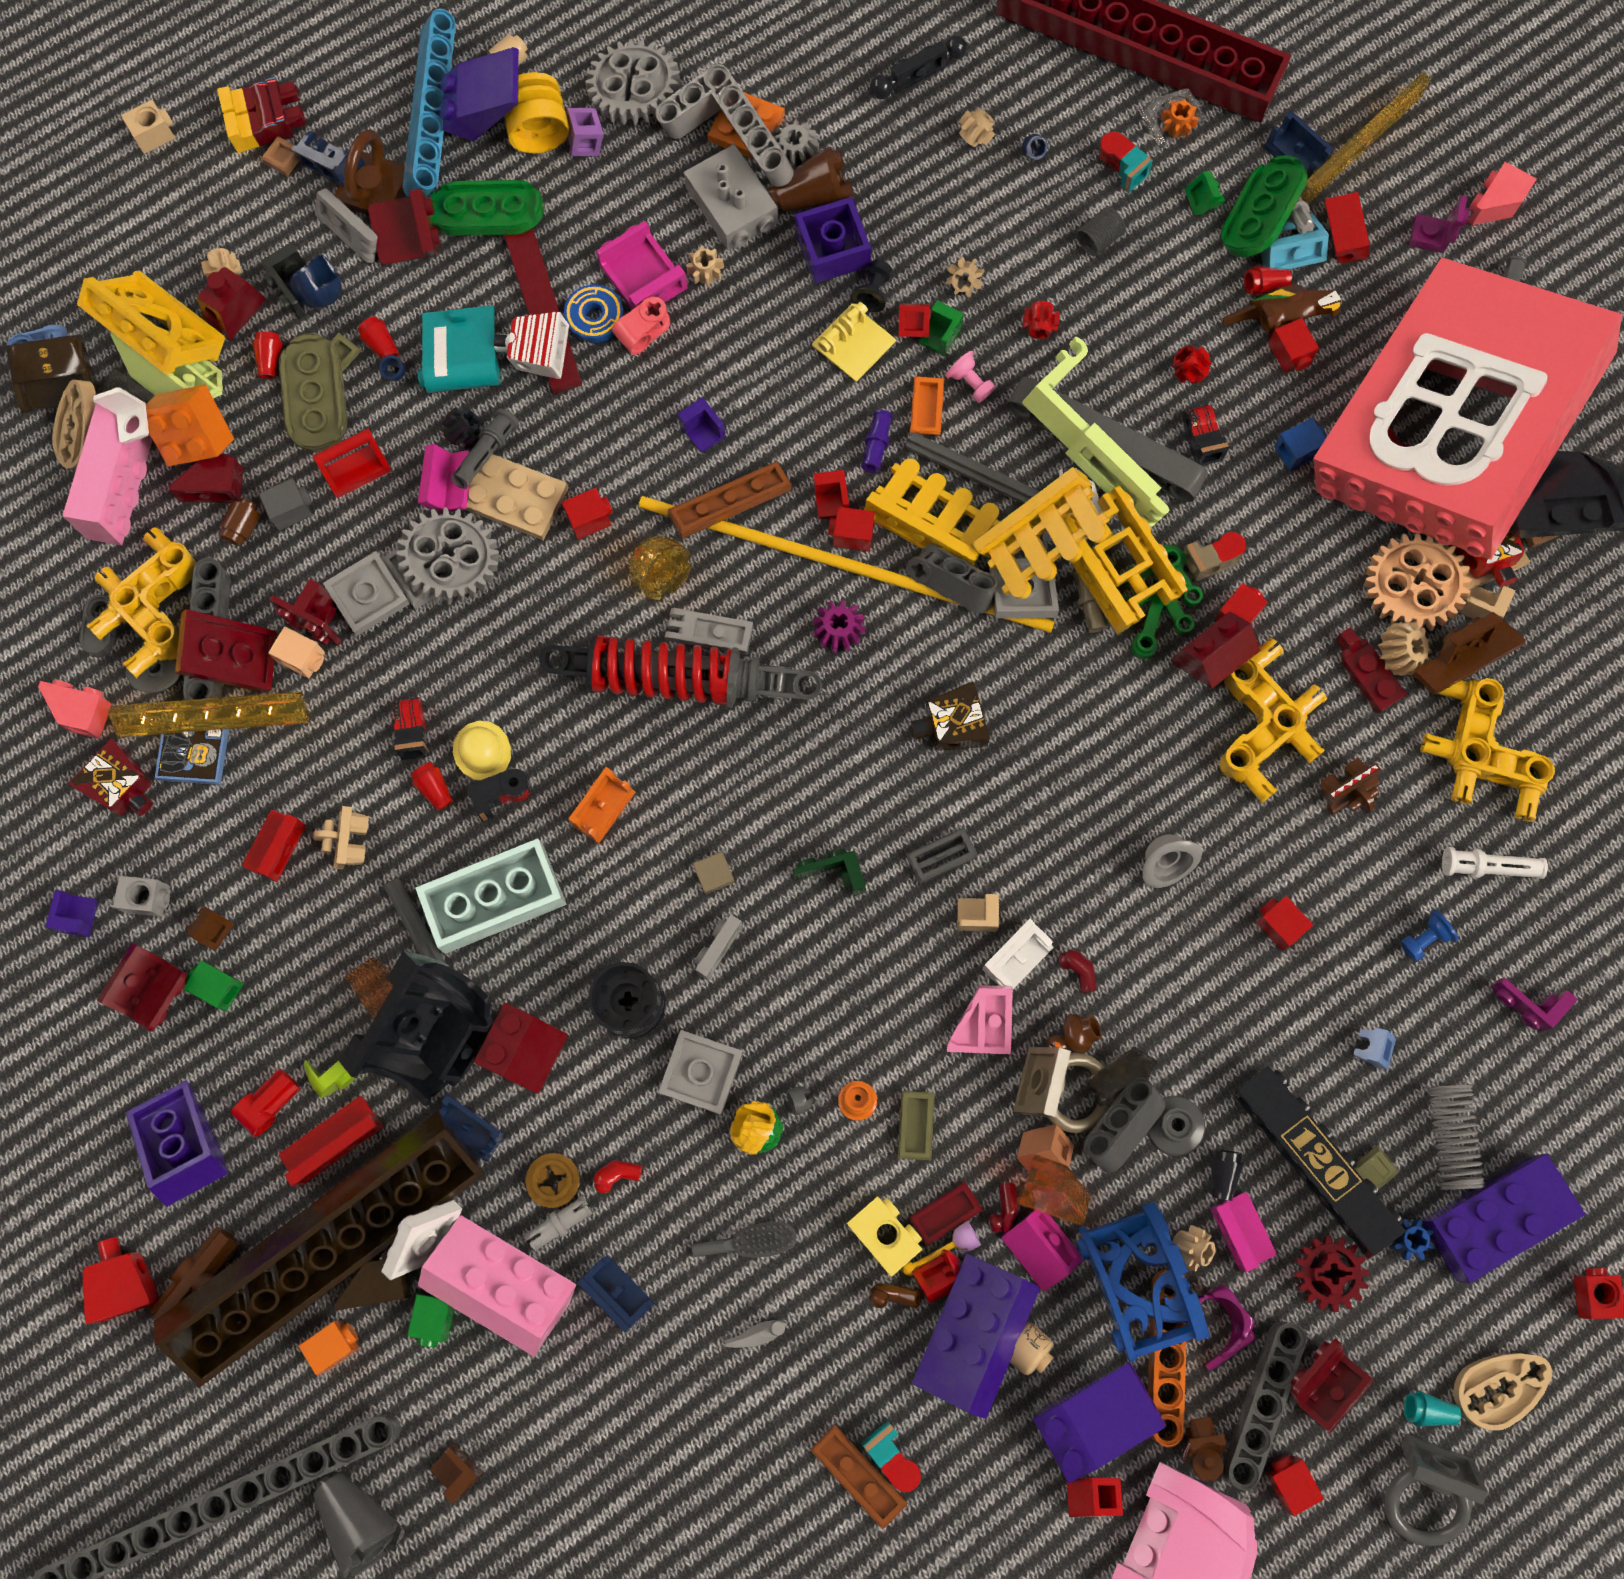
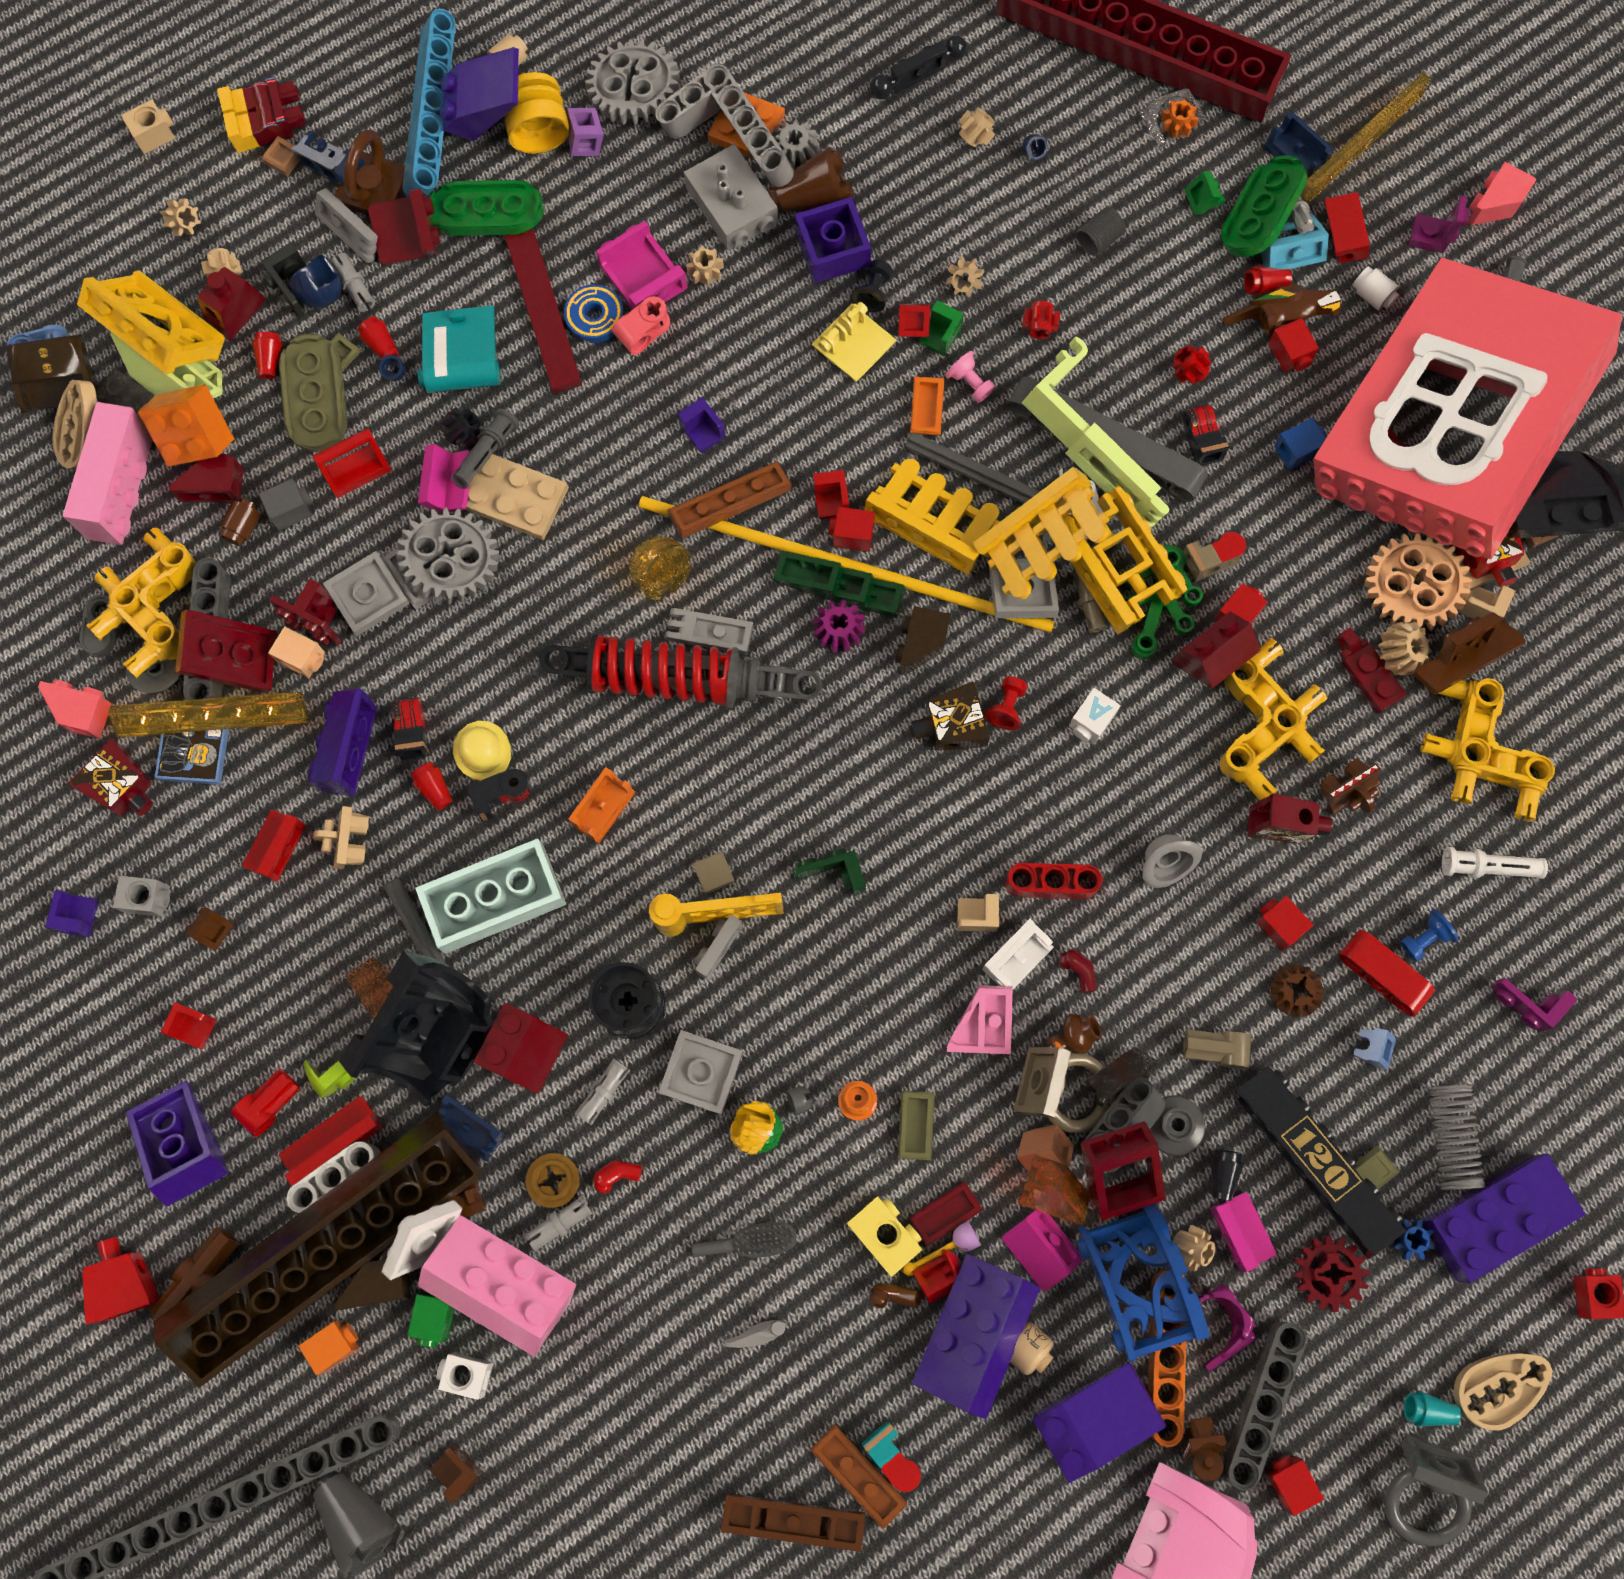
(125, 407): white bracket -> none
(143, 987): dark red bracket -> none
(181, 209): none -> tan gear
(188, 1025): none -> red panel
(212, 985): green brick -> none
(318, 1180): none -> white beam
(343, 742): none -> dark purple slope
(352, 282): none -> light grey pin
(470, 1201): none -> reddish brown tile
(479, 1371): none -> white brick
(536, 343): white torso -> none
(588, 513): red brick -> none
(602, 1091): none -> light grey pin
(616, 1293): dark blue hinge -> none
(672, 916): none -> yellow piece
(793, 1522): none -> reddish brown hinge
(835, 583): none -> dark green slope
(876, 441): dark purple pin -> none
(918, 867): dark grey tile -> none
(924, 640): none -> dark brown slope
(953, 578): dark grey piece -> none
(1003, 714): none -> red piece
(1009, 1209): dark red arm -> none
(1066, 872): none -> red beam
(1094, 716): none -> white brick
(1095, 1497): red brick -> none
(1101, 1156): none -> dark red window
(1125, 159): leg -> none
(1227, 1048): none -> dark tan piece
(1283, 994): none -> reddish brown gear
(1286, 819): none -> dark red torso
(1329, 1386): dark red bracket -> none
(1376, 288): none -> white brick
(1386, 973): none -> red beam

